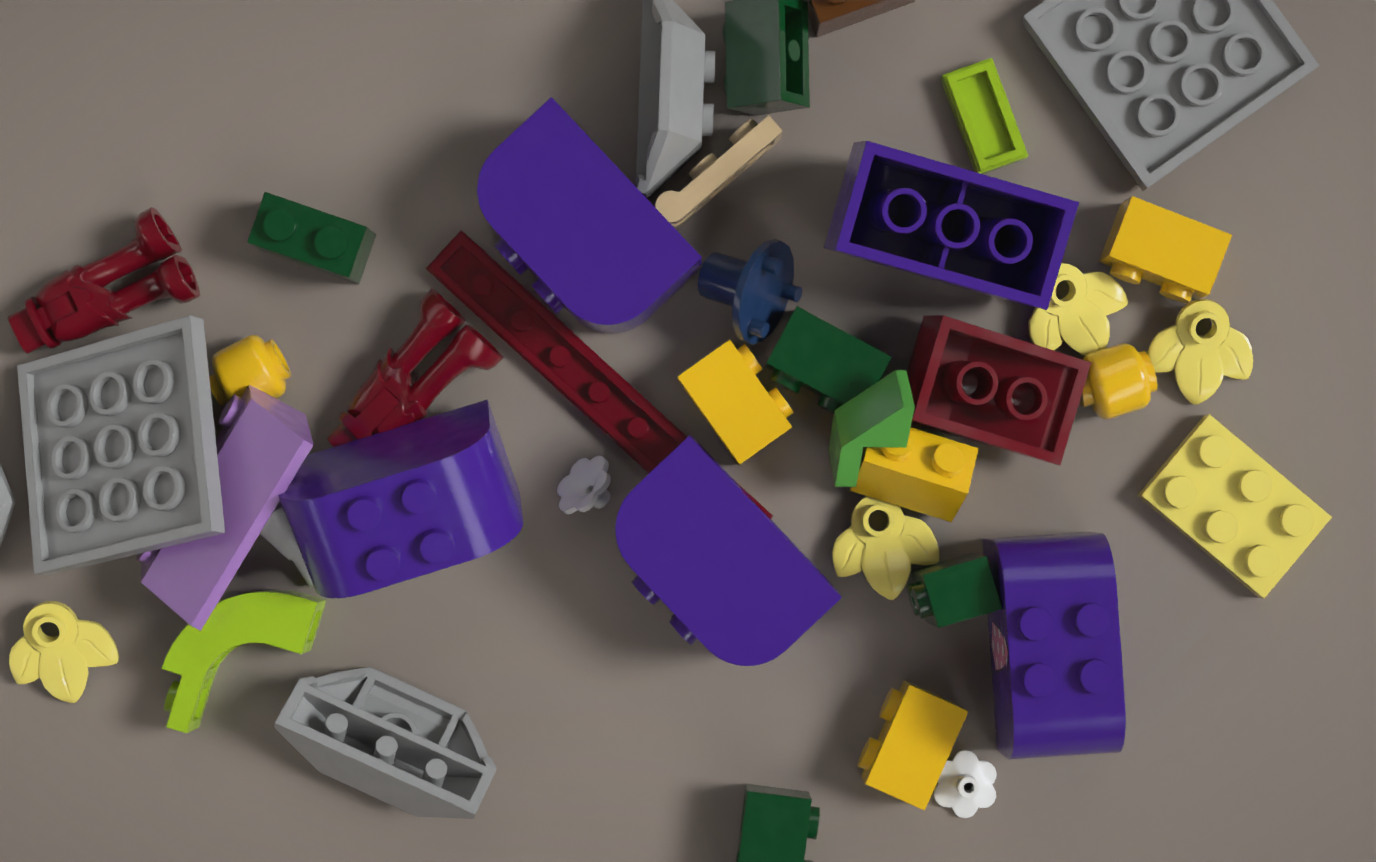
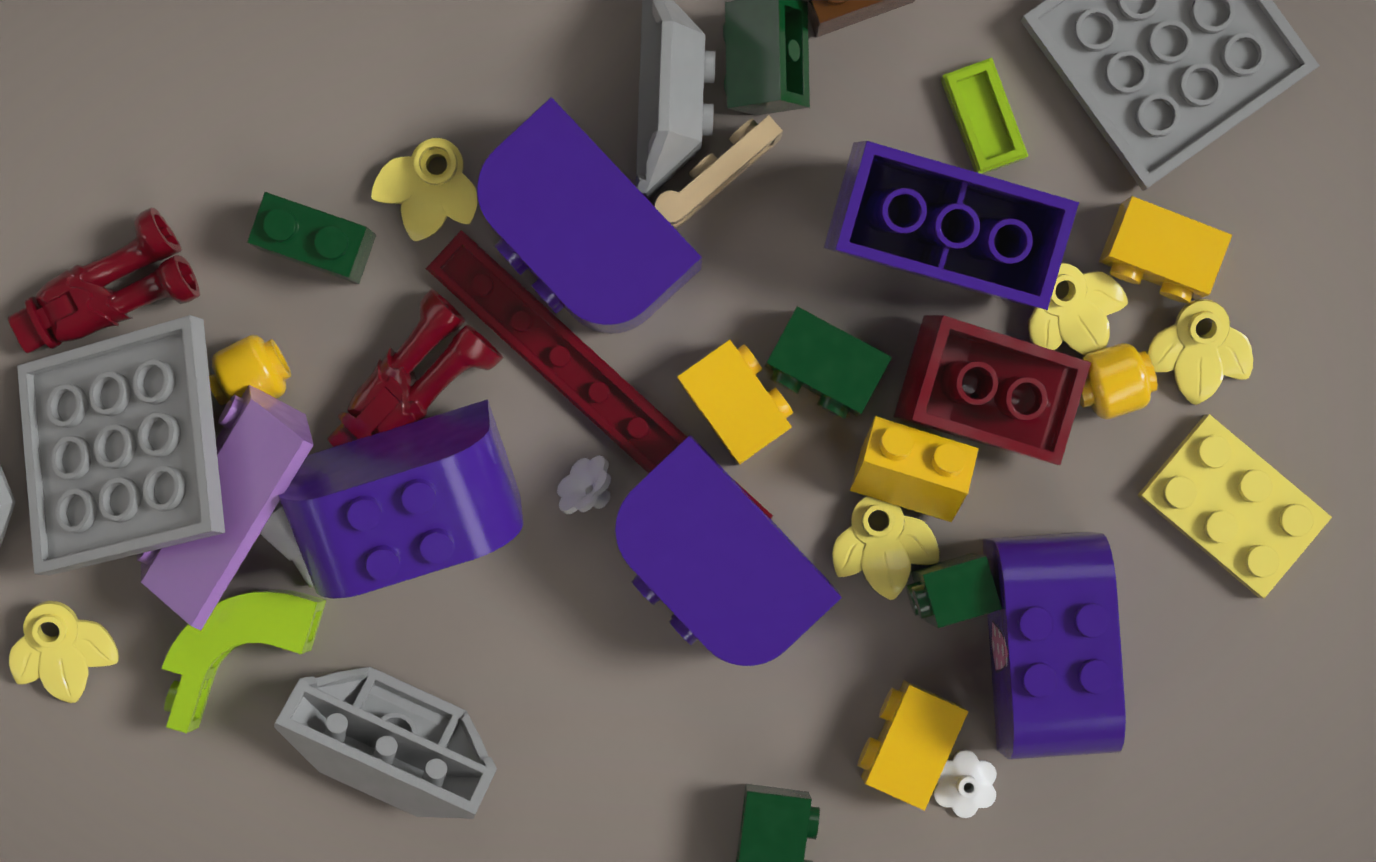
(424, 196): none -> light yellow plate
(753, 288): dark blue piece -> none
(871, 419): bright green slope -> none

